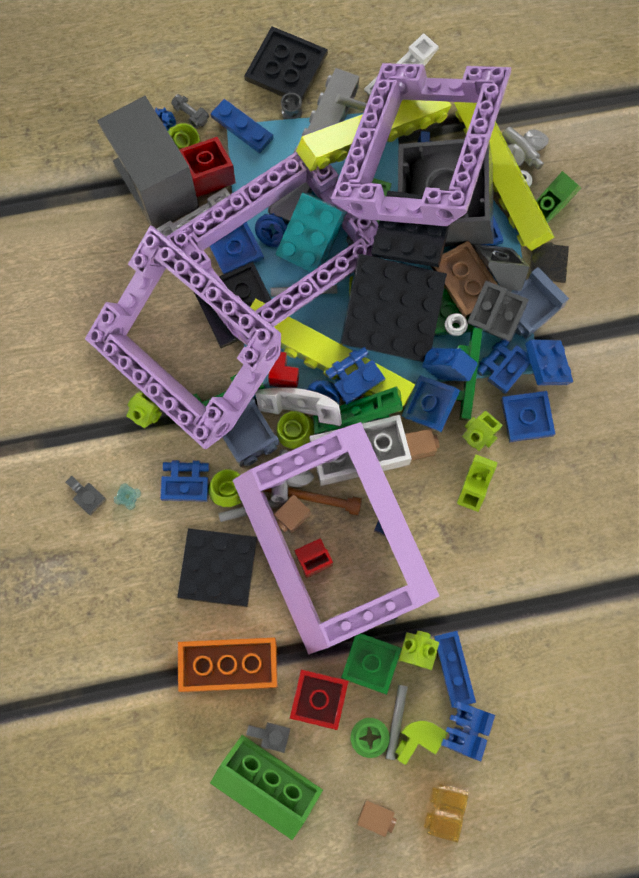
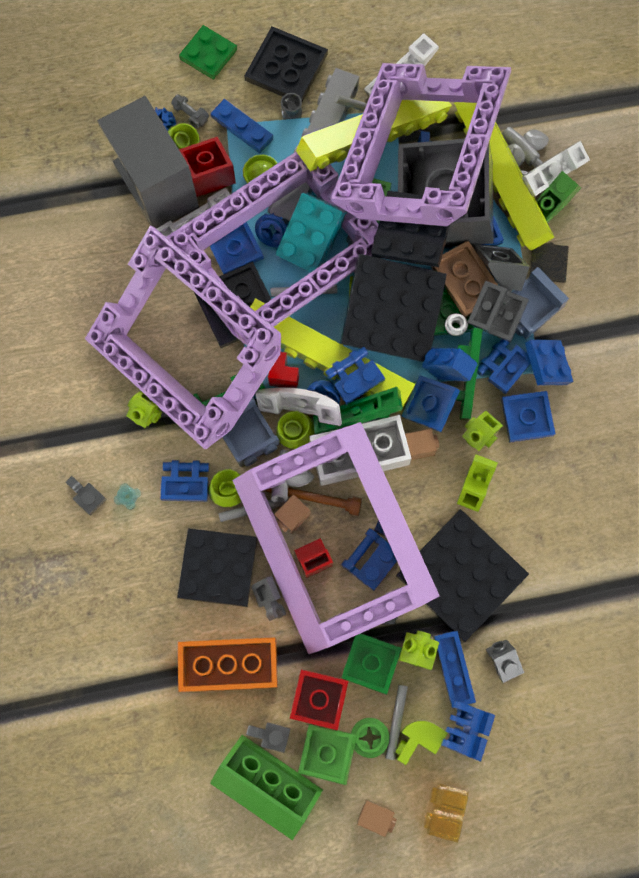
(208, 52): none -> green plate
(256, 166): none -> lime hat
(266, 596): none -> dark grey plate
(327, 754): none -> bright green tile
(377, 565): none -> blue plate
(469, 574): none -> black plate
(505, 660): none -> bracket
(546, 173): none -> white slope

